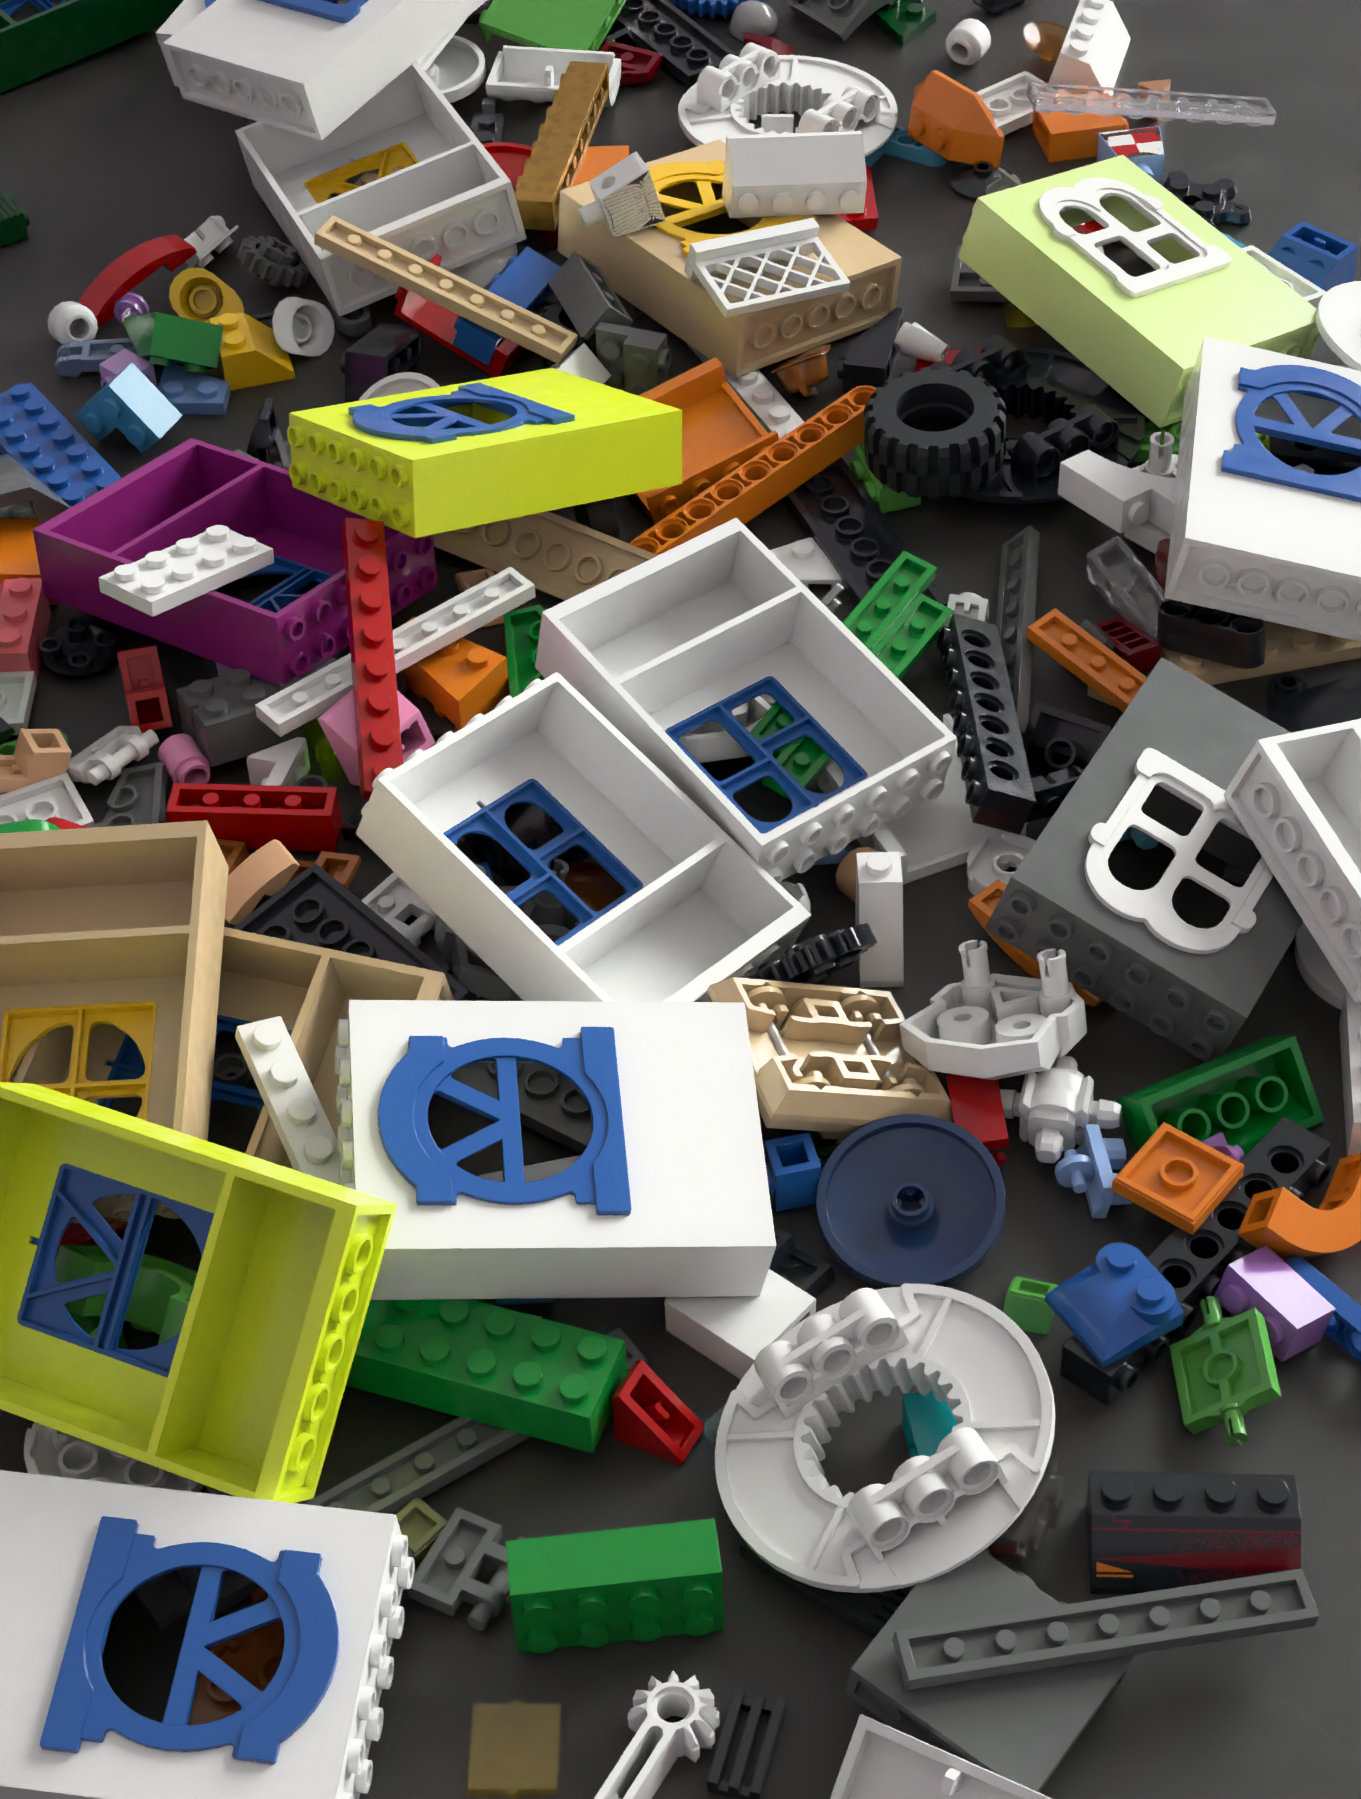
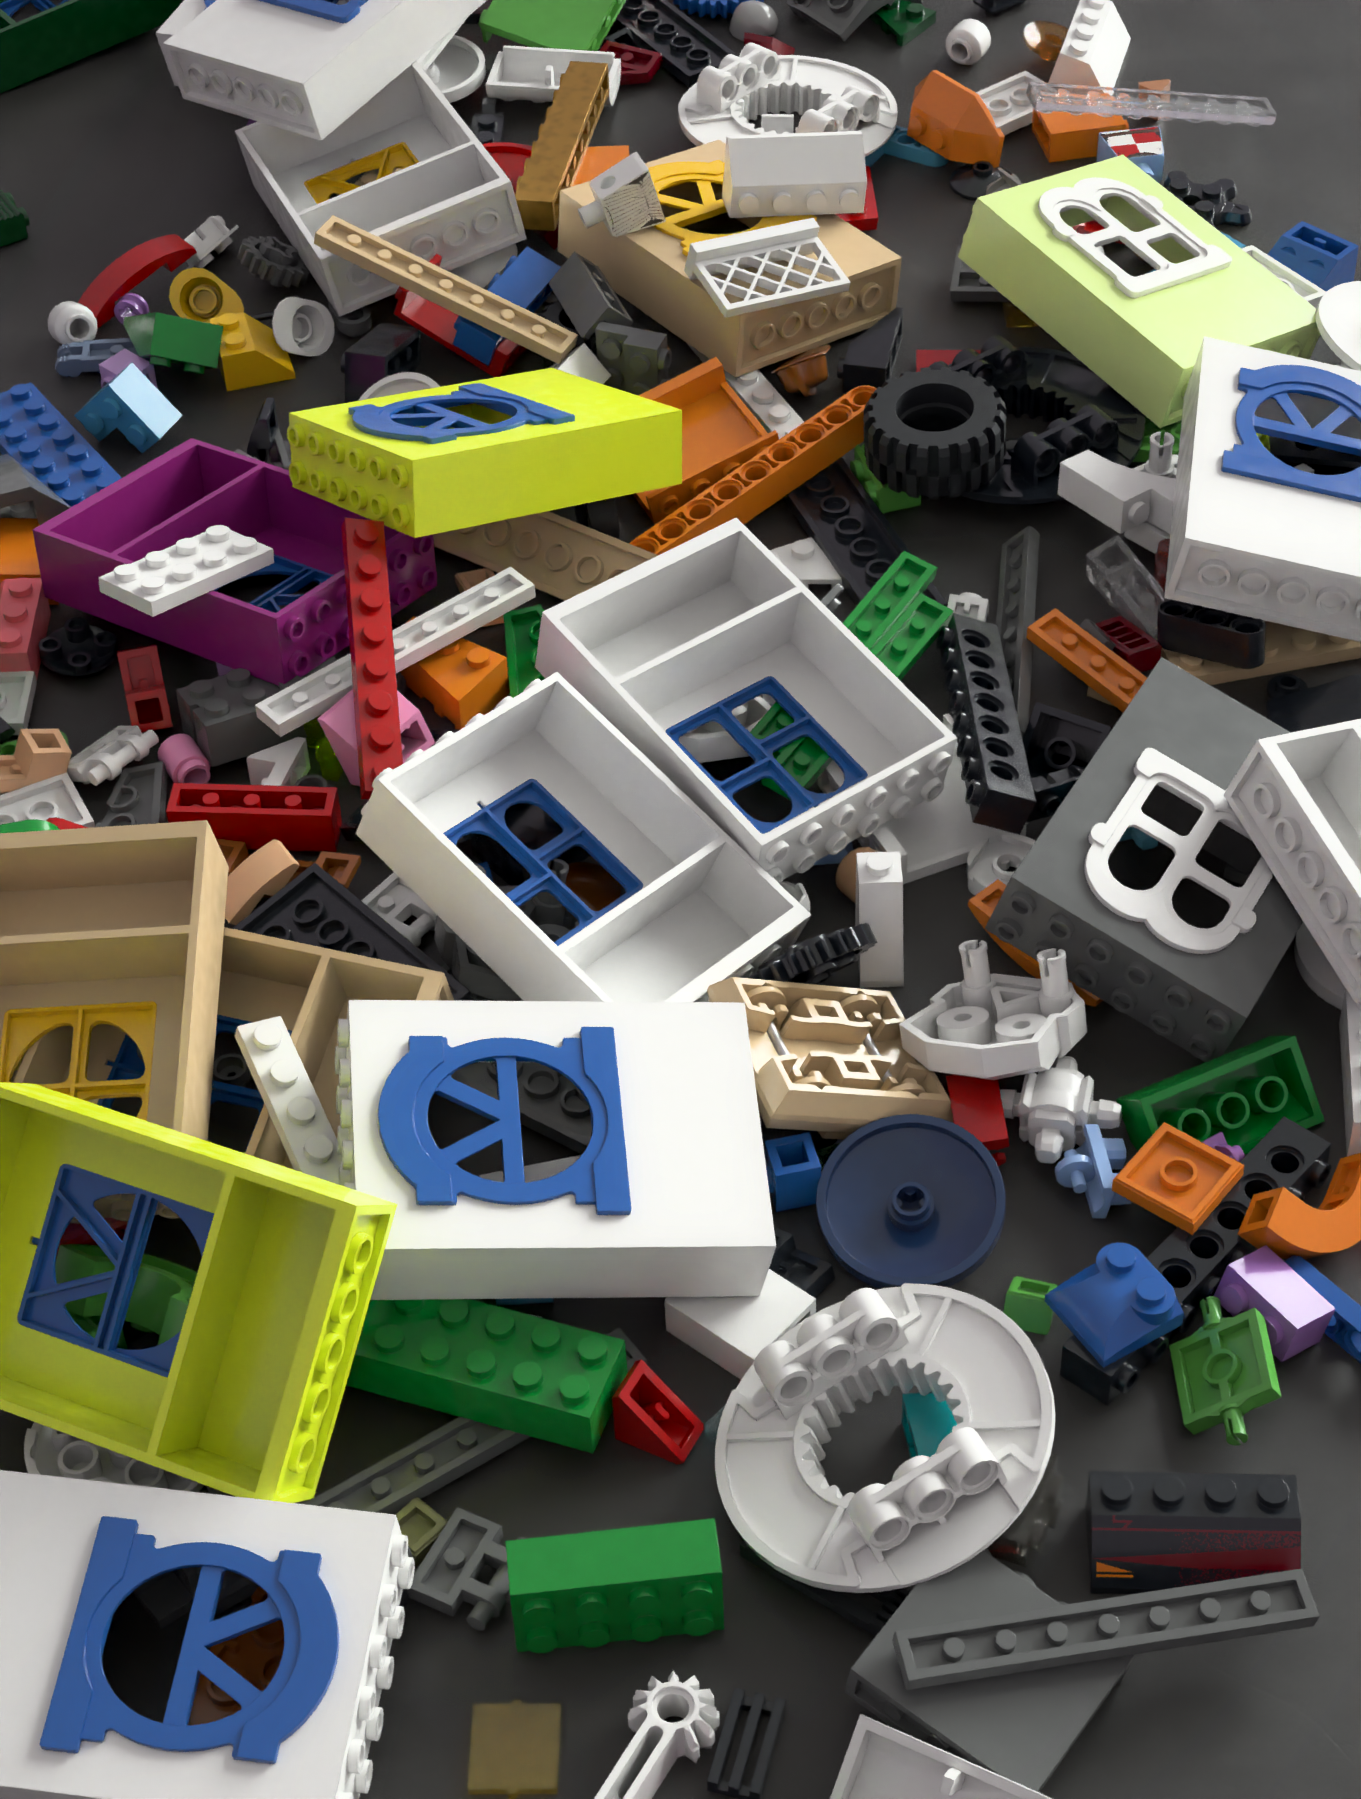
(194, 392): medium blue wing -> none
(920, 343): white cone -> none

